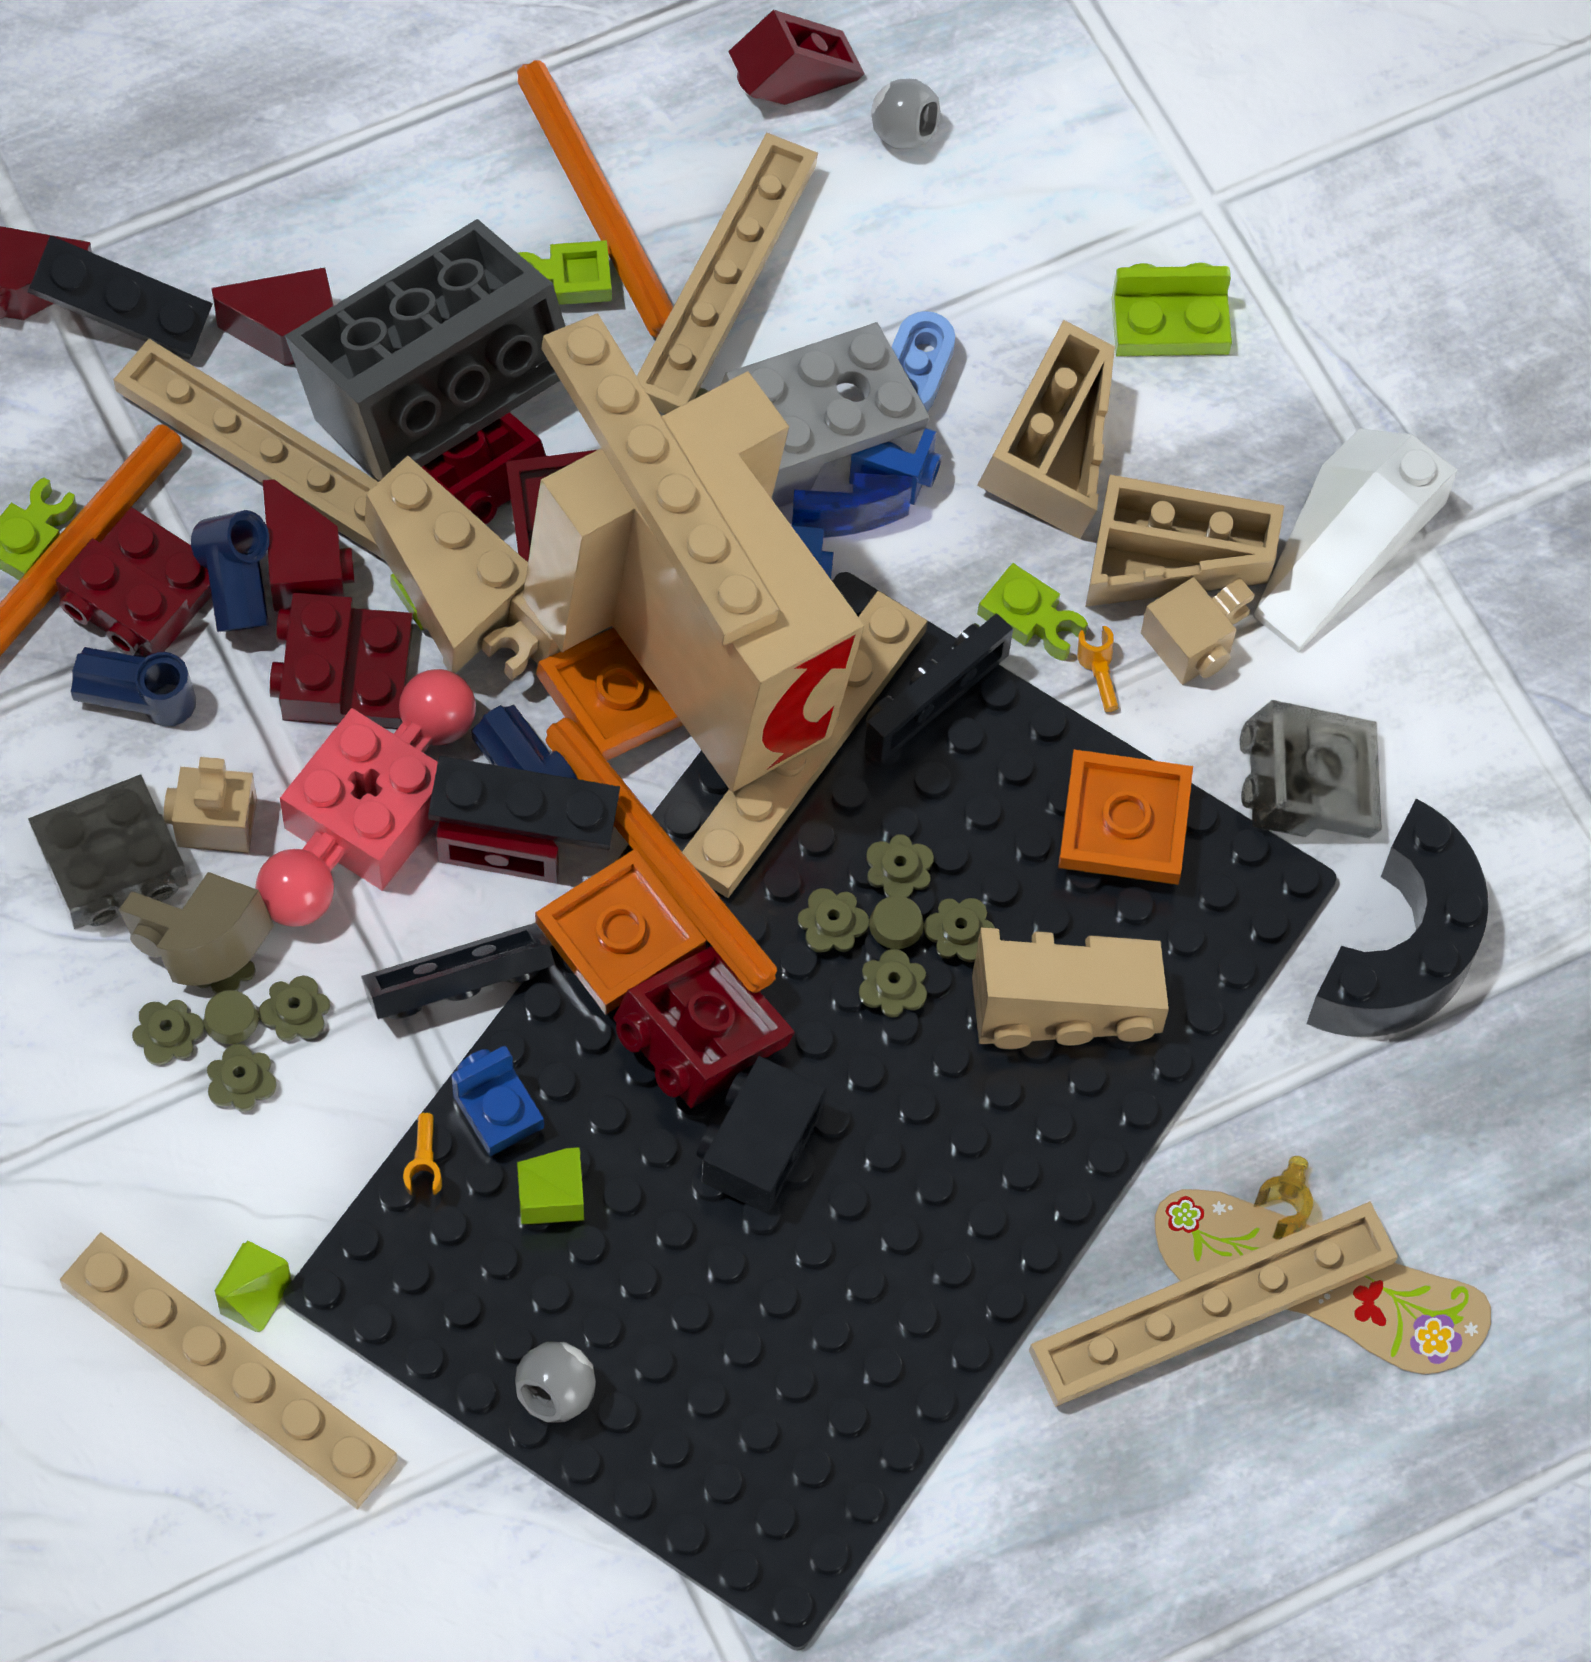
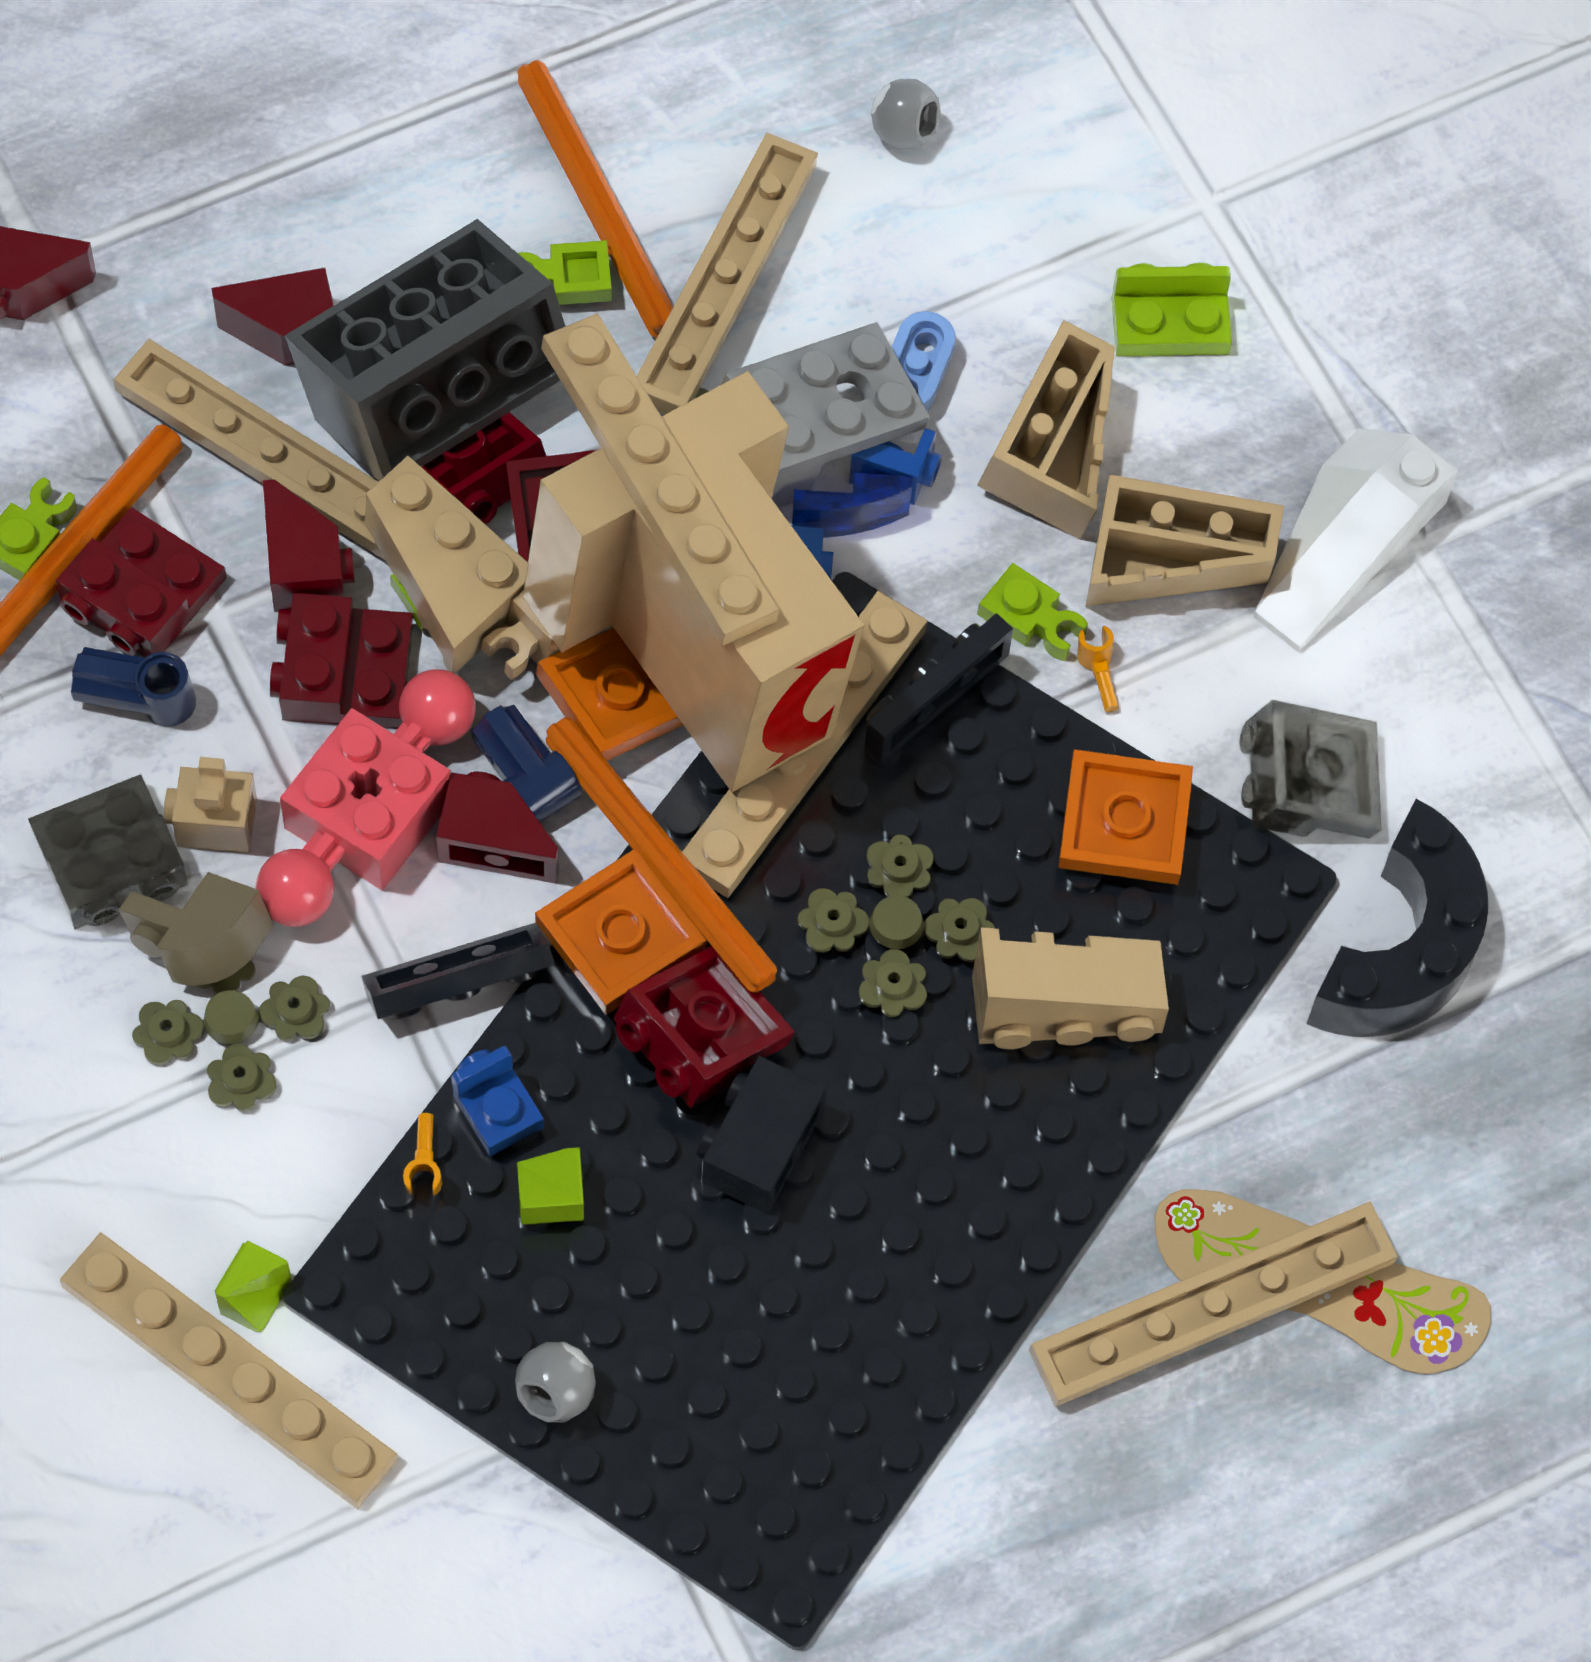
(119, 297): black plate -> none
(232, 553): dark blue piece -> none
(524, 802): black plate -> none
(793, 59): dark red slope -> none
(1194, 630): tan brick -> none
(1292, 1189): clear yellow piece -> none

